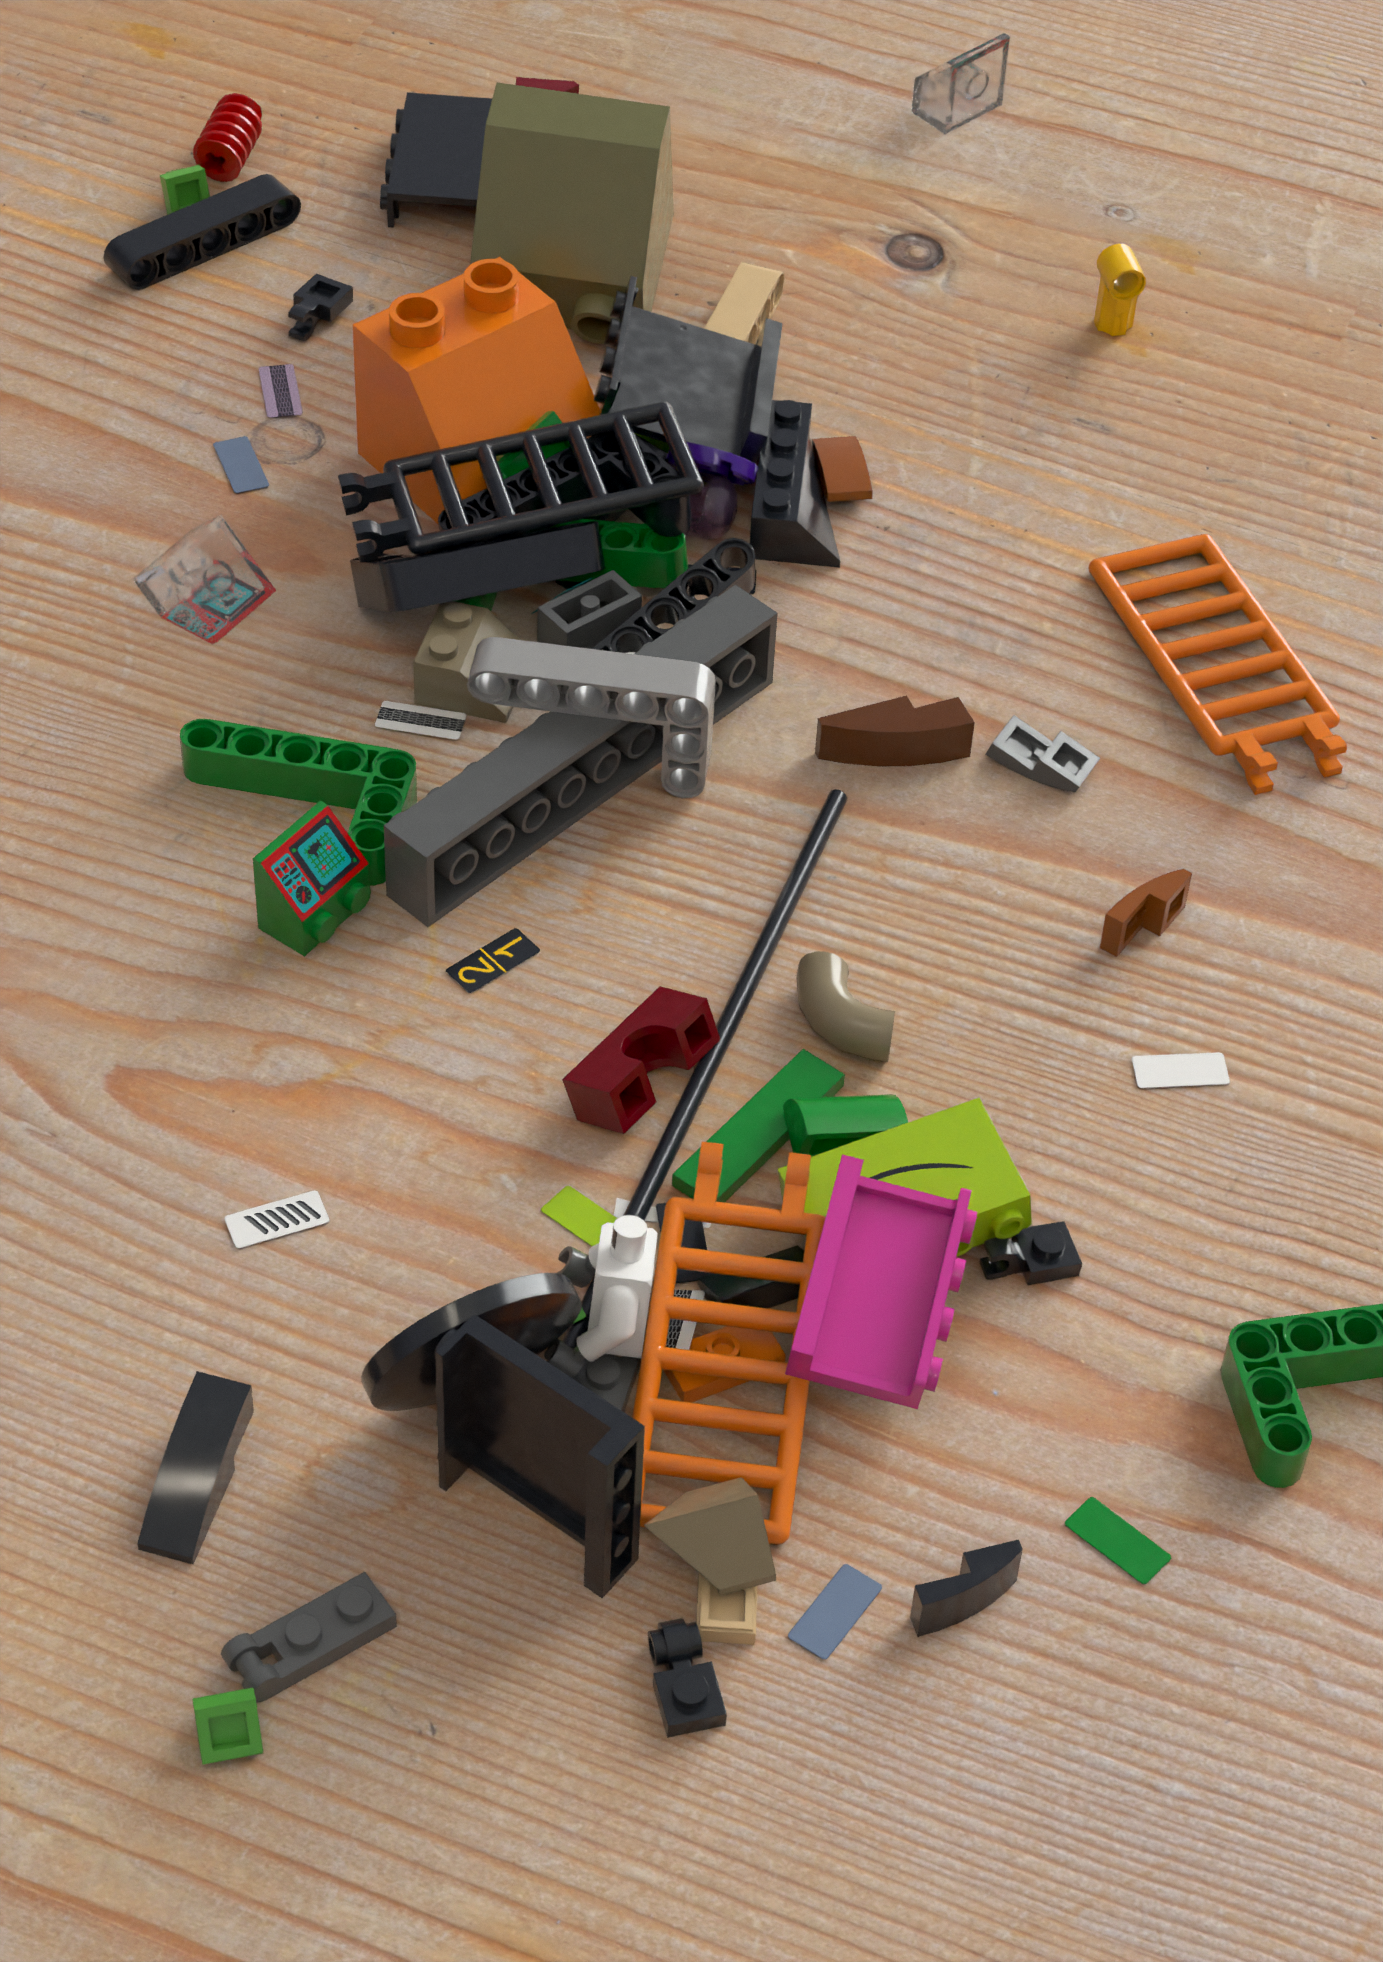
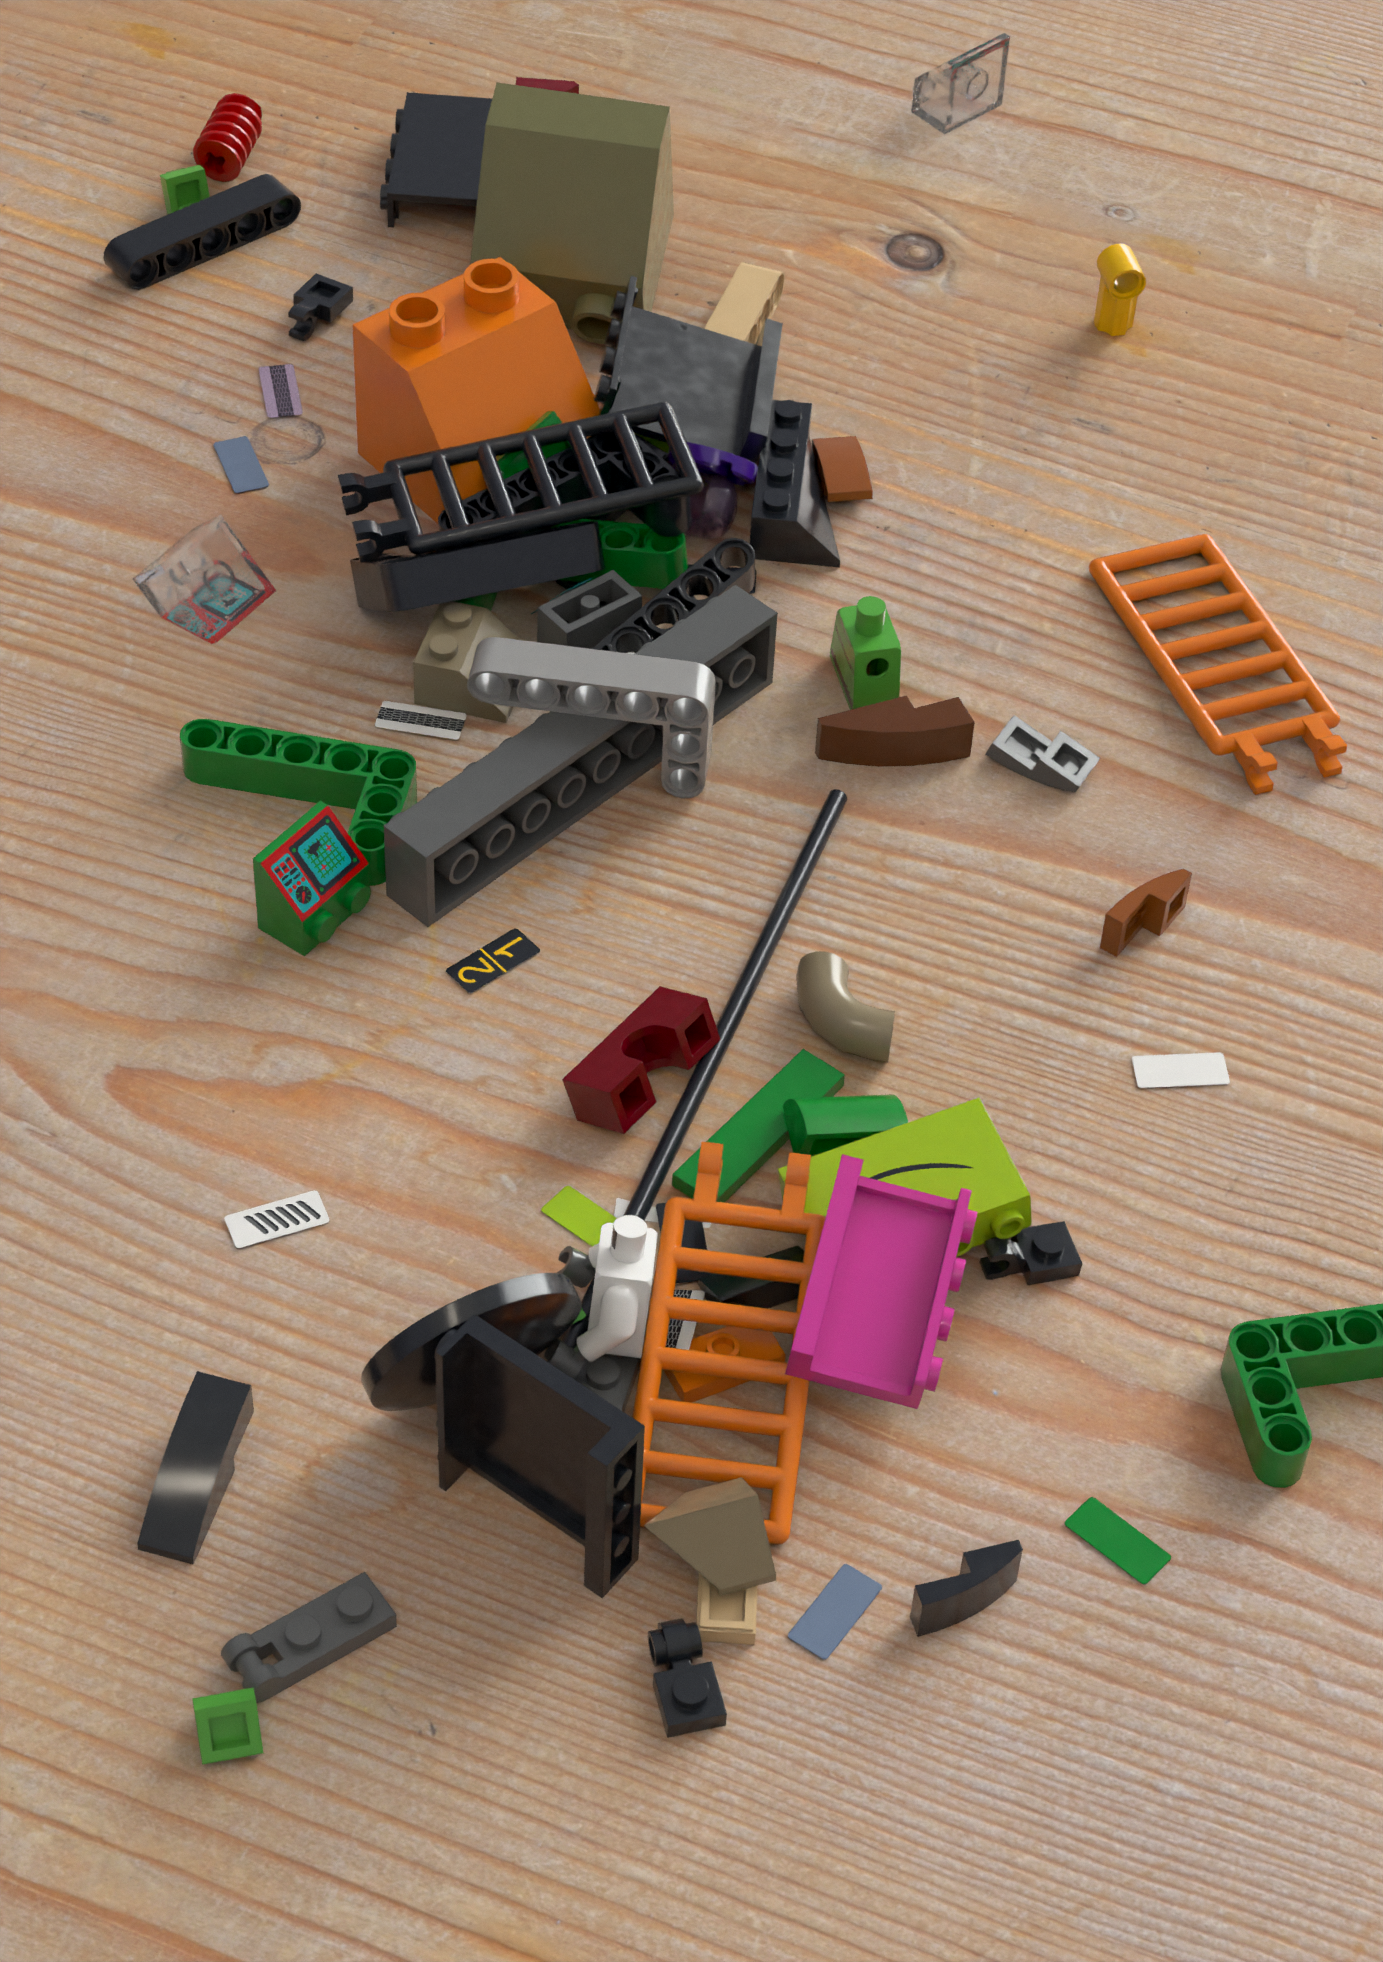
(865, 636): none -> bright green torso

